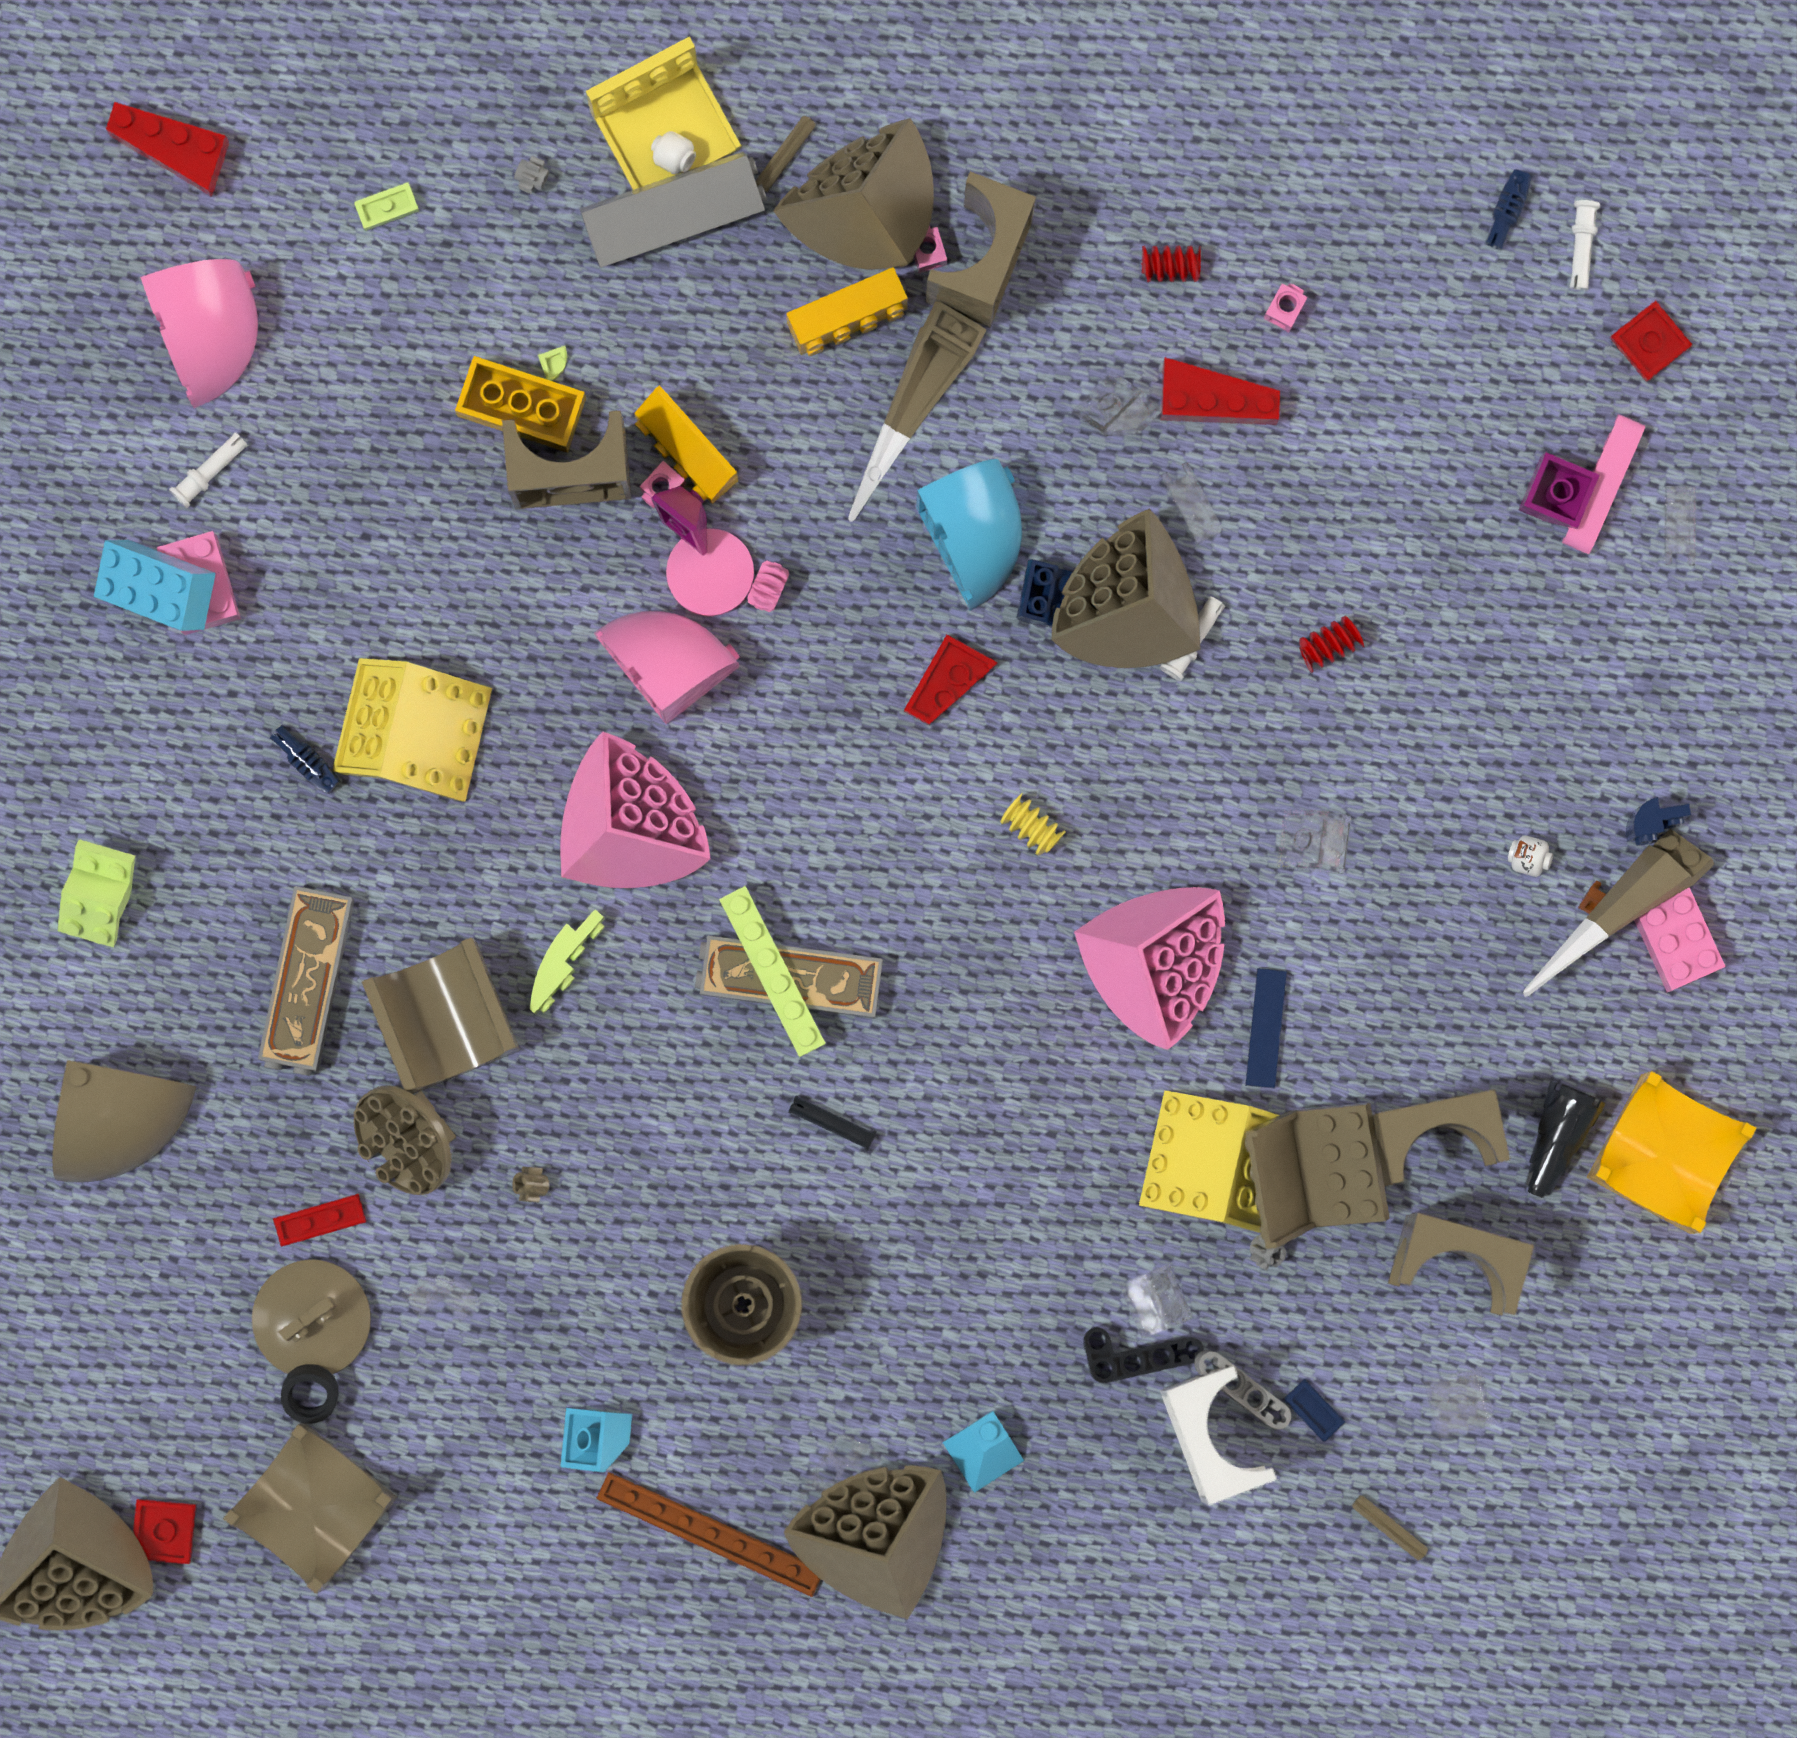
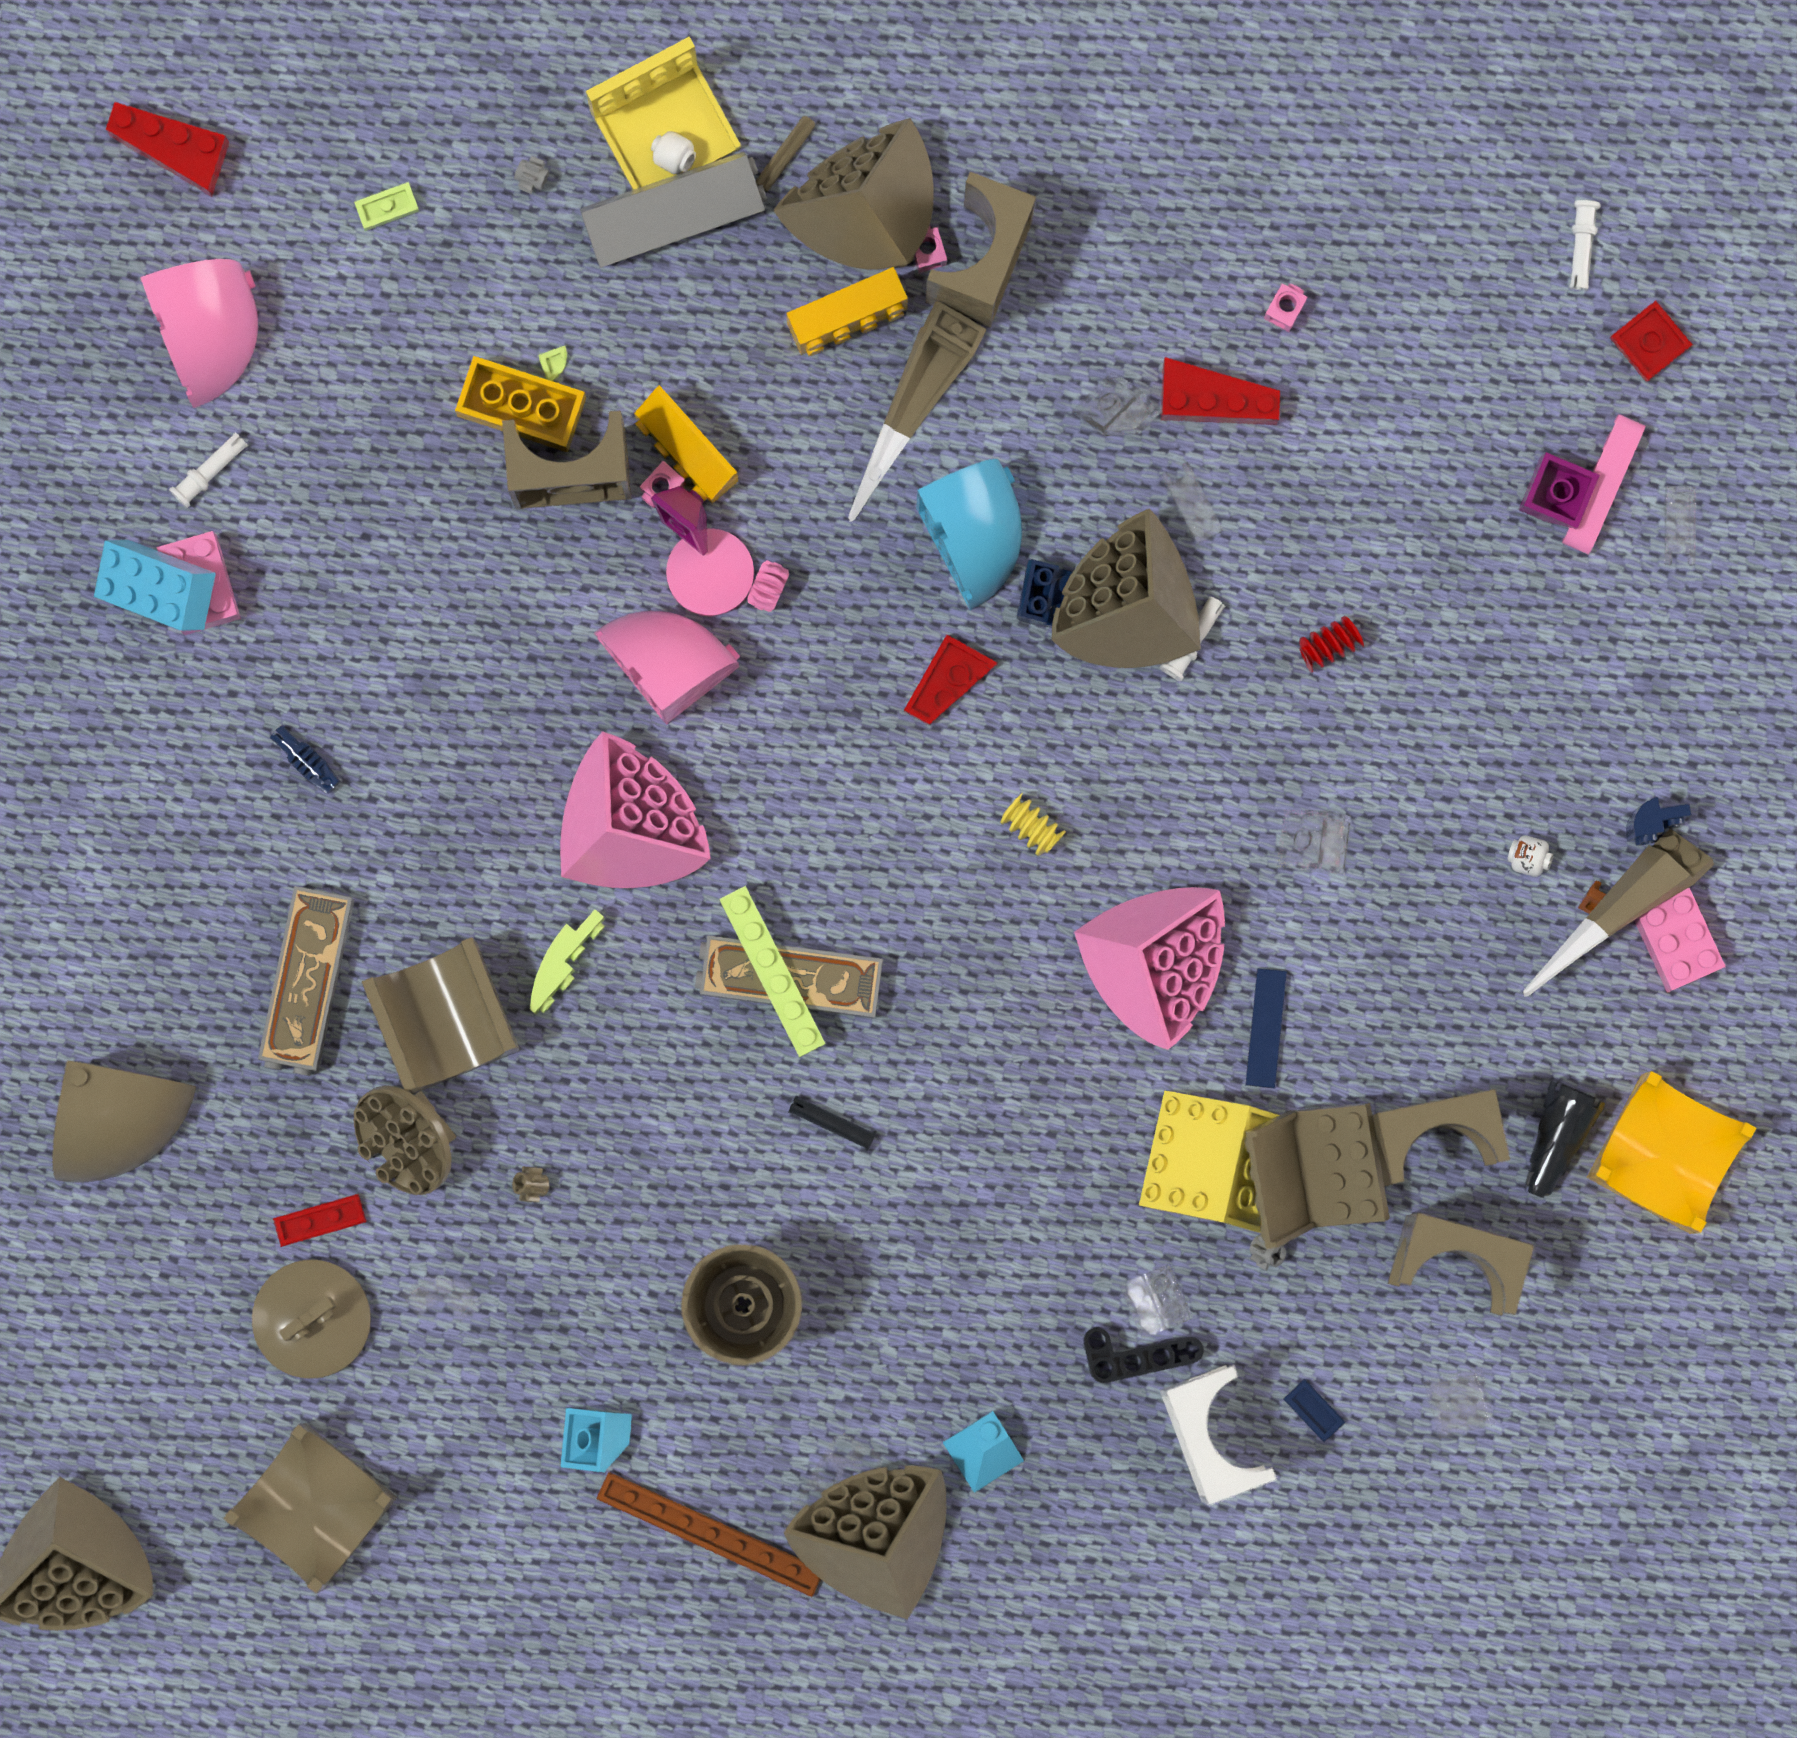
(96, 893): yellowish green bracket -> none
(165, 1530): red plate -> none
(305, 1414): black tyre -> none
(412, 727): light yellow bracket -> none
(1171, 263): red piece -> none
(1244, 1387): light grey beam -> none
(1390, 1527): dark tan axle -> none
(1508, 207): dark blue hinge -> none

